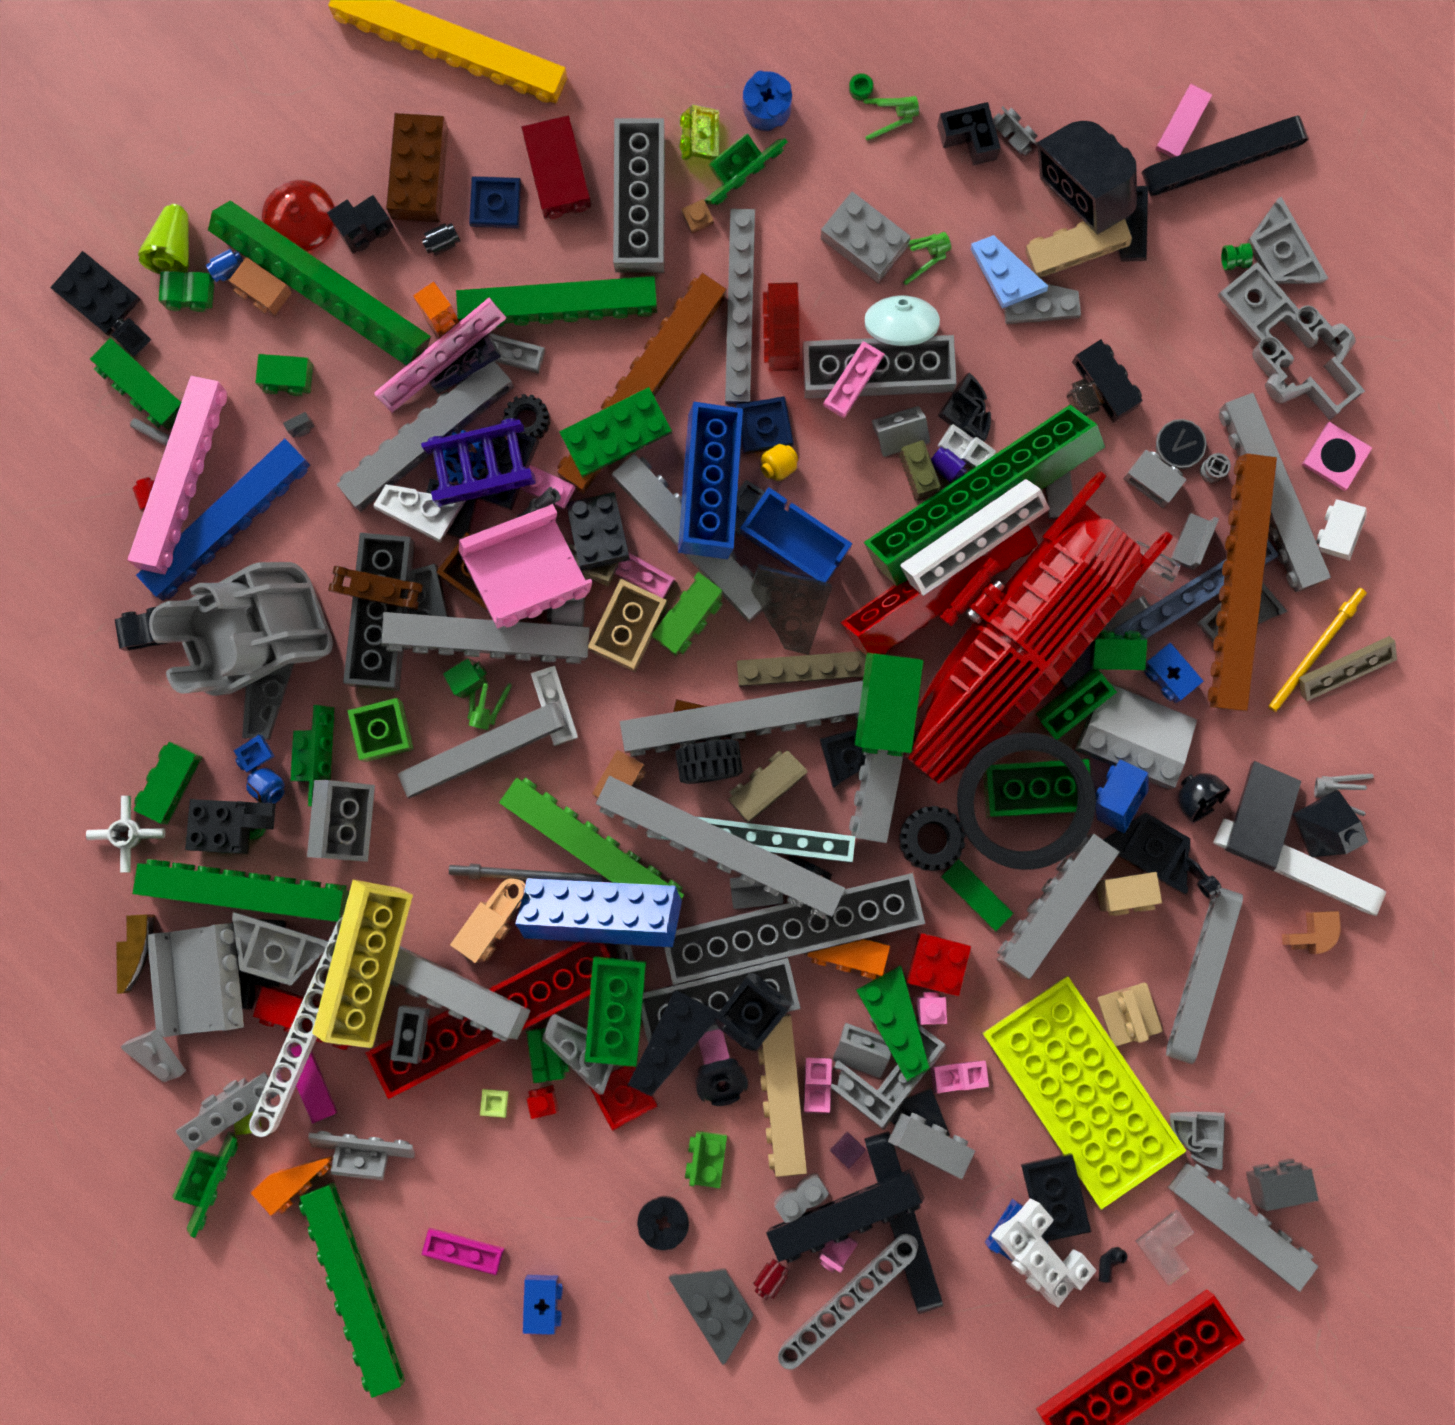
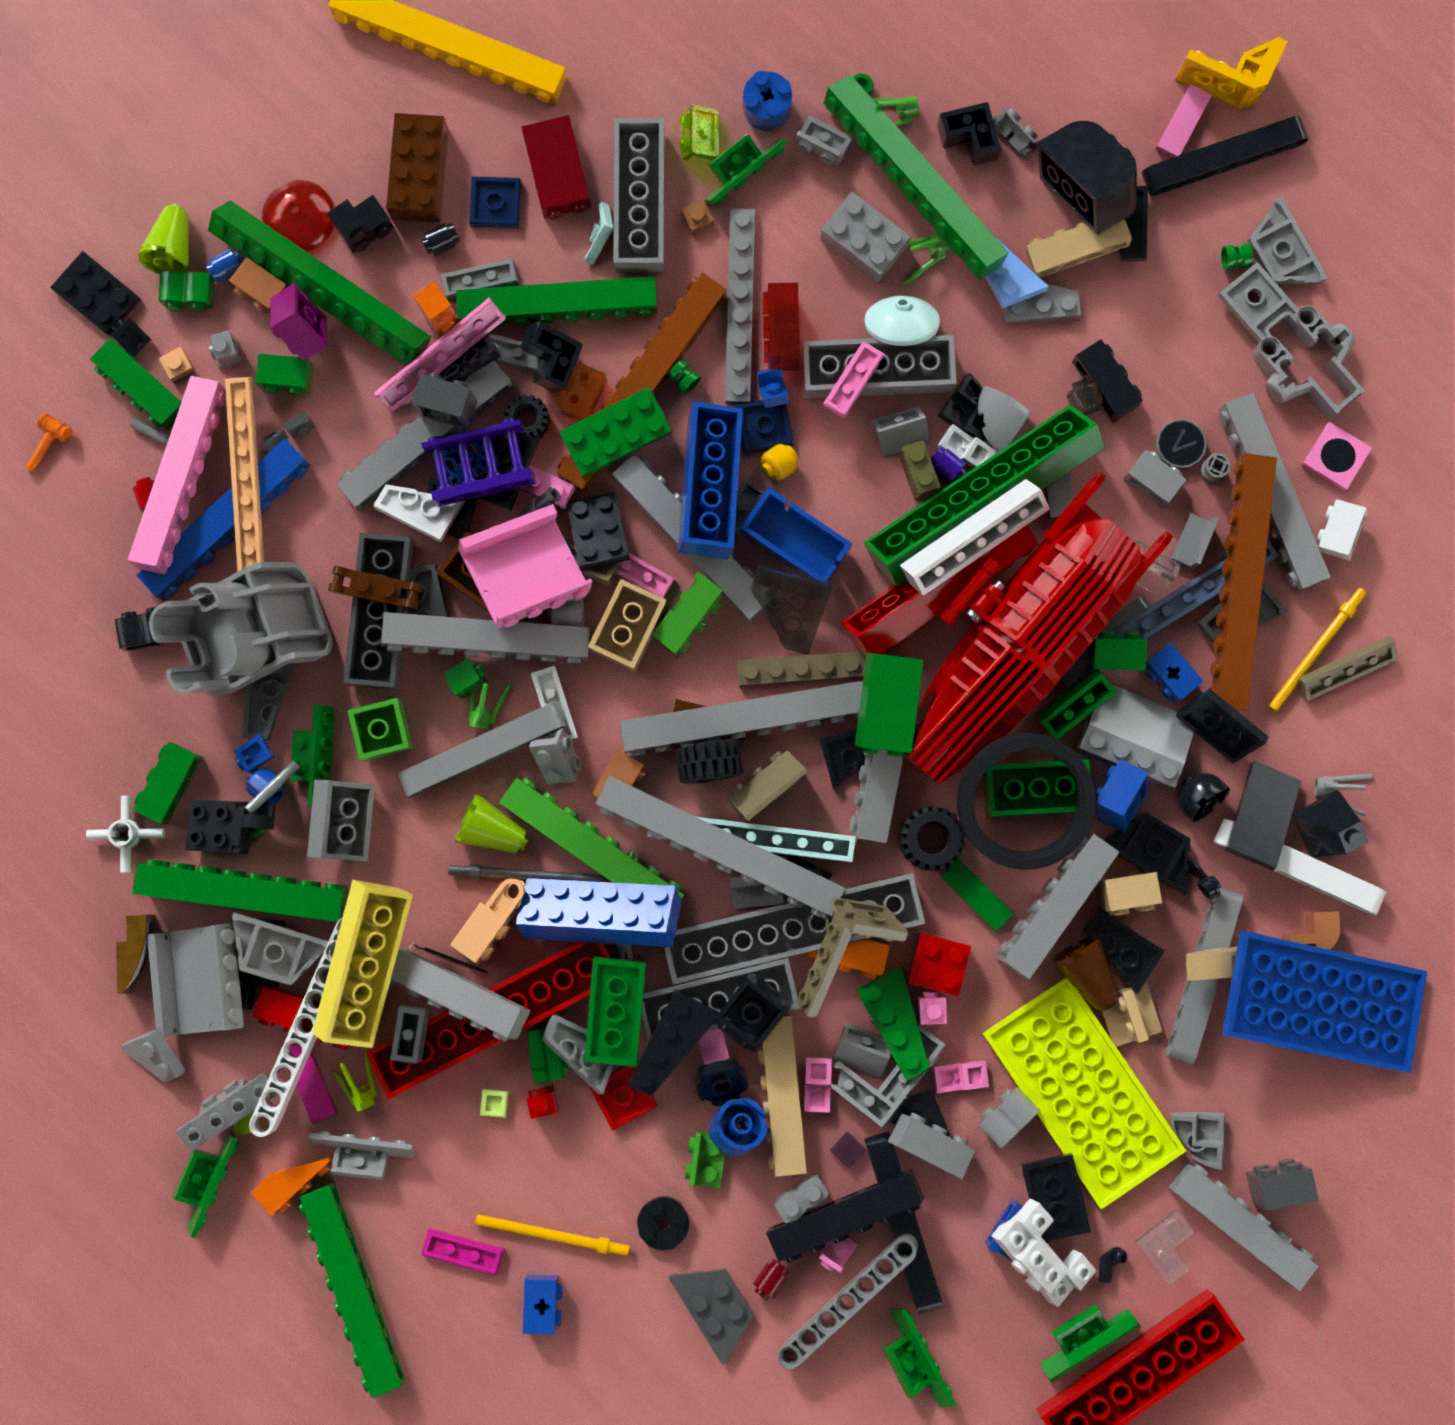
(53, 430): none -> orange piece
(176, 364): none -> light nougat plate
(225, 349): none -> light grey brick
(244, 471): none -> light nougat tile
(272, 787): none -> light grey piece
(273, 440): none -> dark grey tile
(298, 322): none -> magenta brick
(359, 1097): none -> lime plant
(433, 951): none -> black piece
(444, 400): none -> dark grey brick
(483, 276): none -> light grey tile
(490, 828): none -> lime cone
(556, 352): none -> black brick
(556, 758): none -> light grey bracket
(582, 392): none -> clear orange brick
(599, 233): none -> light aqua tile
(602, 1244): none -> yellow bar
(683, 377): none -> green wheel
(728, 1137): none -> blue brick
(772, 387): none -> blue bracket
(823, 141): none -> light grey bracket
(849, 918): none -> dark tan bracket
(913, 1362): none -> green bracket
(915, 177): none -> green brick
(1001, 417): none -> light grey brick
(1008, 1117): none -> light grey brick
(1085, 1338): none -> green bracket
(1088, 972): none -> reddish brown cone
(1125, 949): none -> black wing
(1211, 963): none -> tan slope
(1221, 726): none -> black plate
(1236, 86): none -> yellow bracket
(1324, 1002): none -> blue plate

